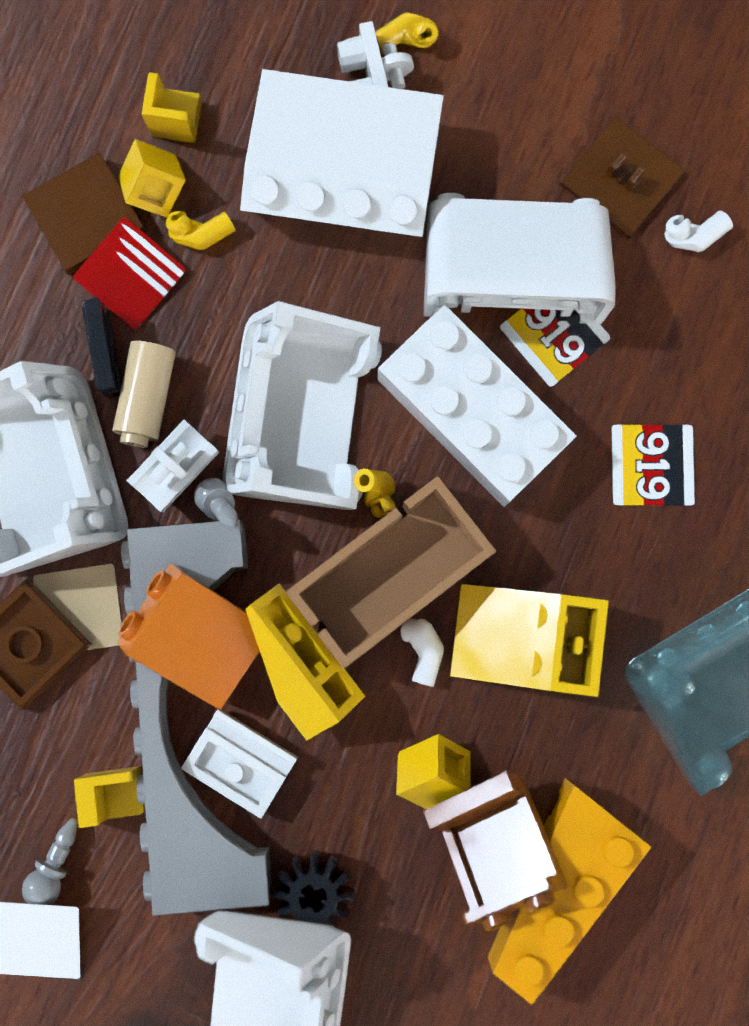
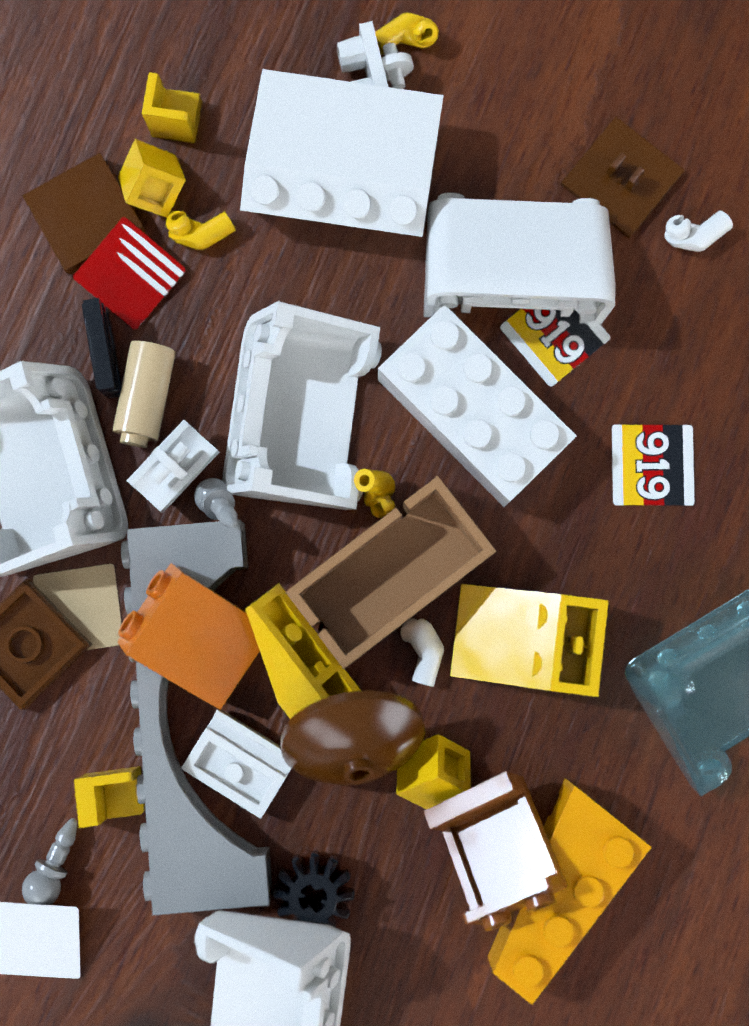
(352, 737): none -> reddish brown dish

